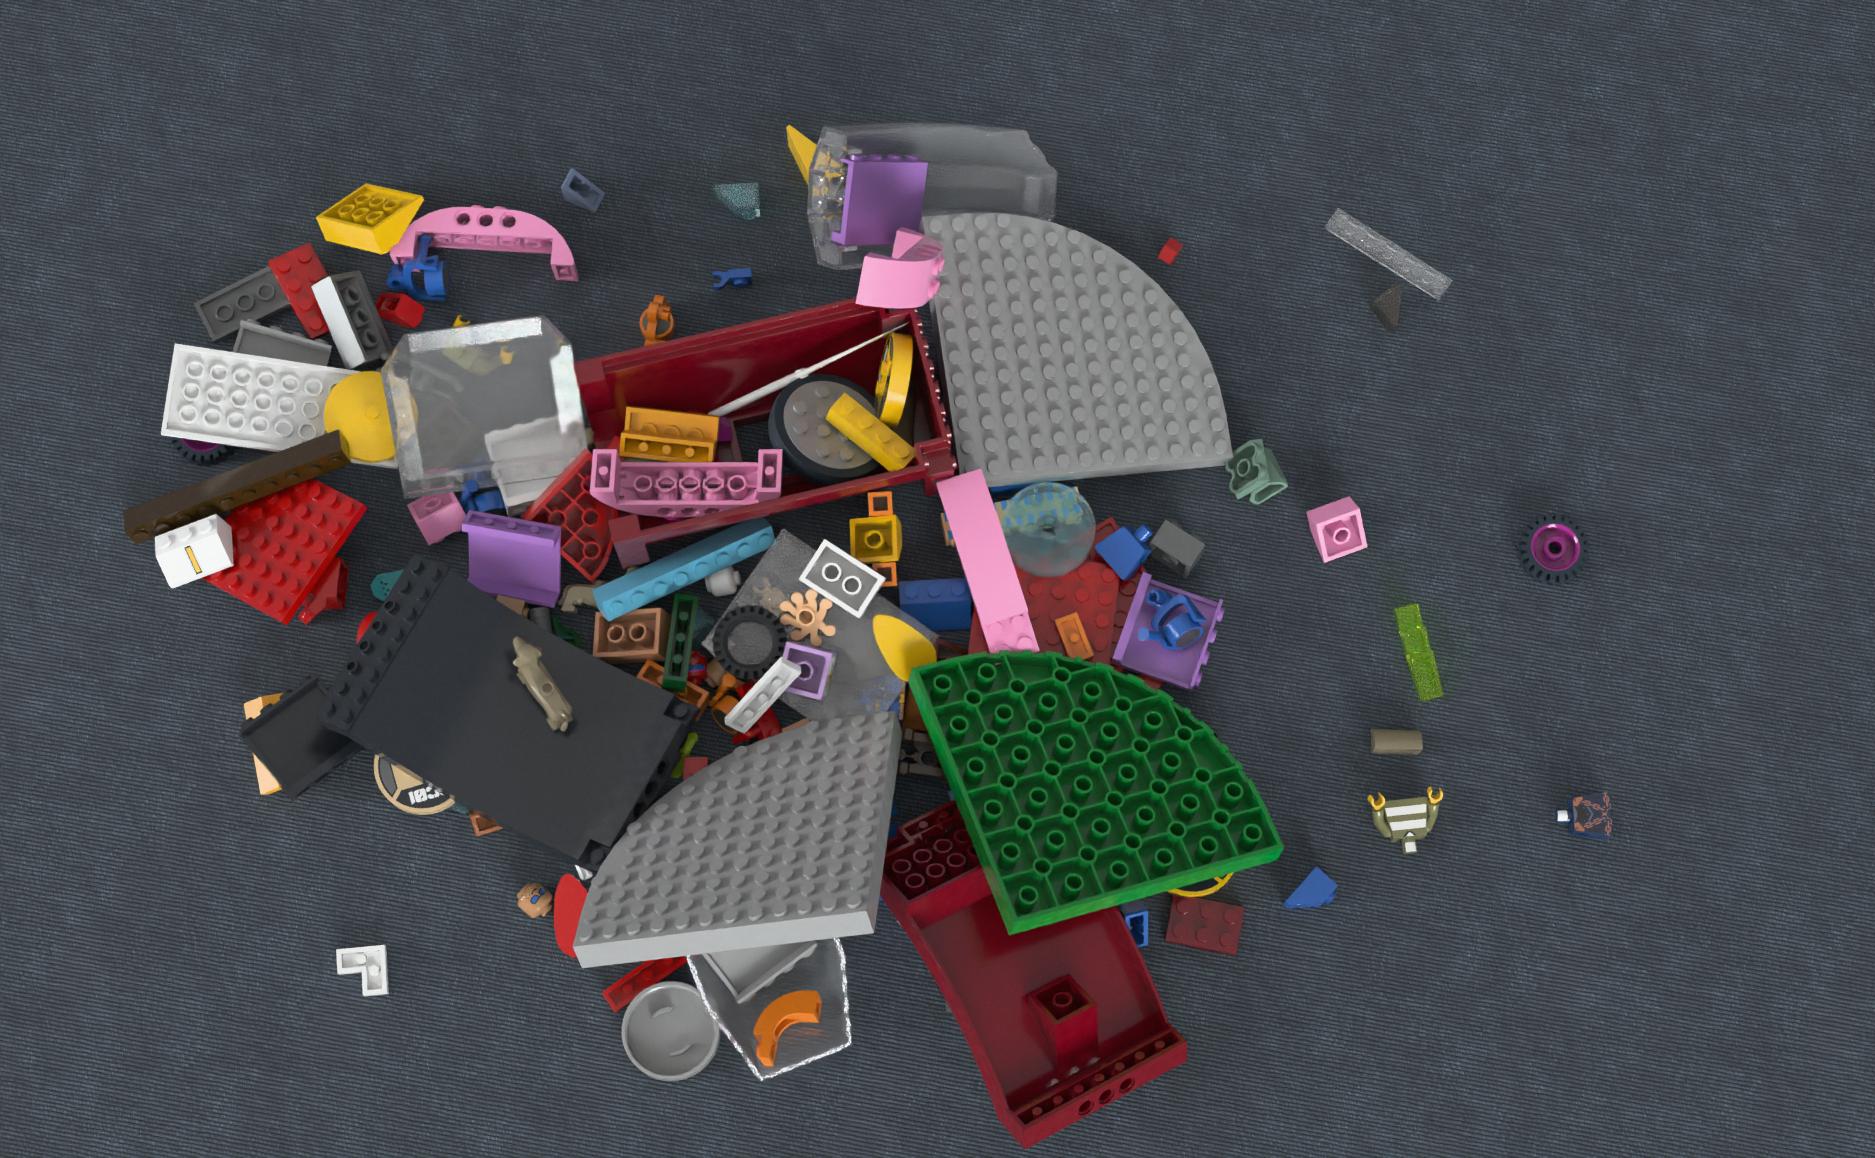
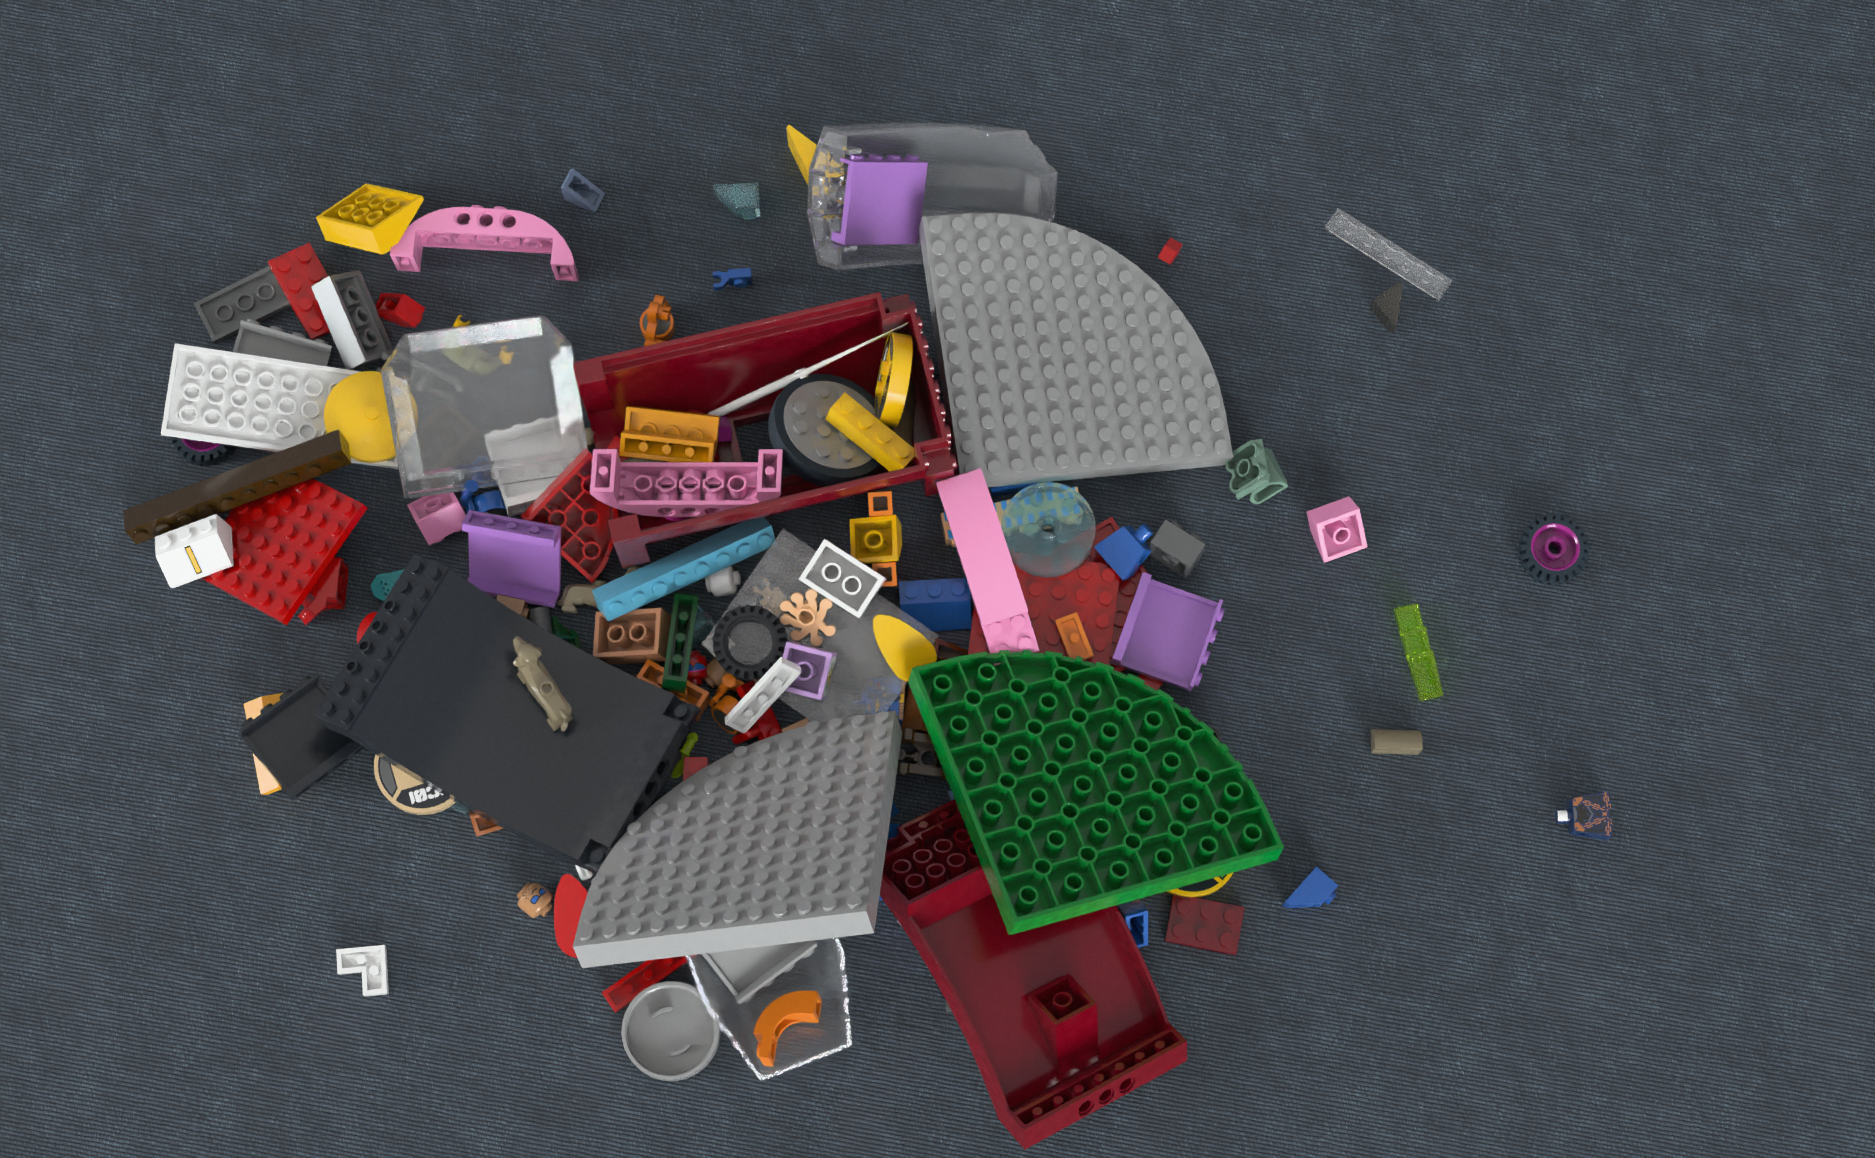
(435, 275): blue piece -> none
(906, 277): bright pink slope -> none
(1181, 630): blue piece -> none
(1406, 818): olive torso -> none

